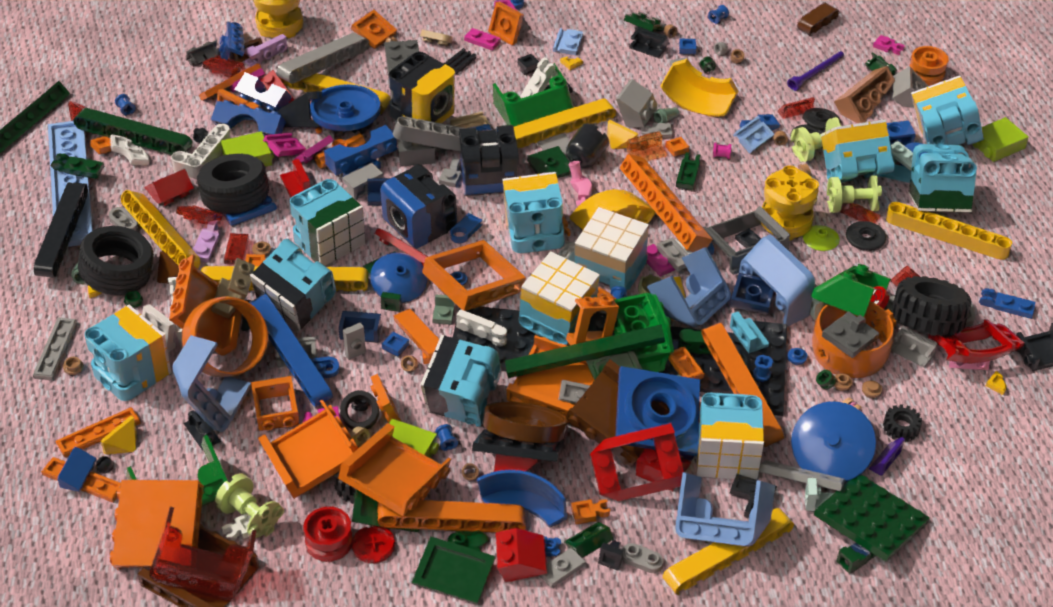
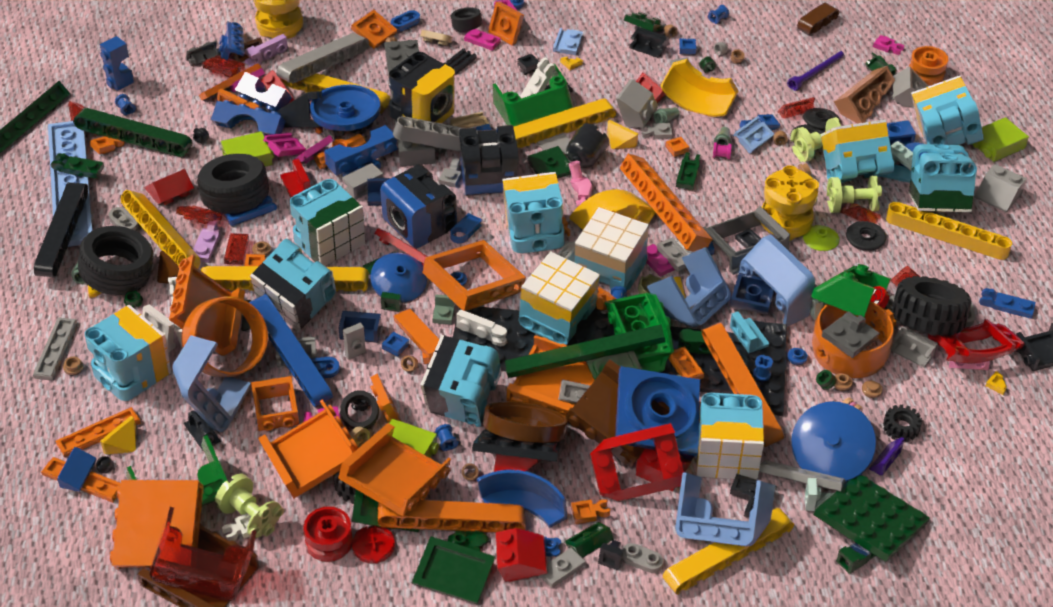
(113, 53): none -> blue arch
(124, 146): white tile -> none
(205, 152): white beam -> none
(236, 287): dark tan panel -> none
(406, 20): none -> blue plate
(466, 19): none -> black tyre
(588, 307): orange panel -> none
(647, 146): clear orange panel -> none
(652, 85): none -> panel
(723, 136): none -> sand green cone
(1000, 187): none -> light grey slope

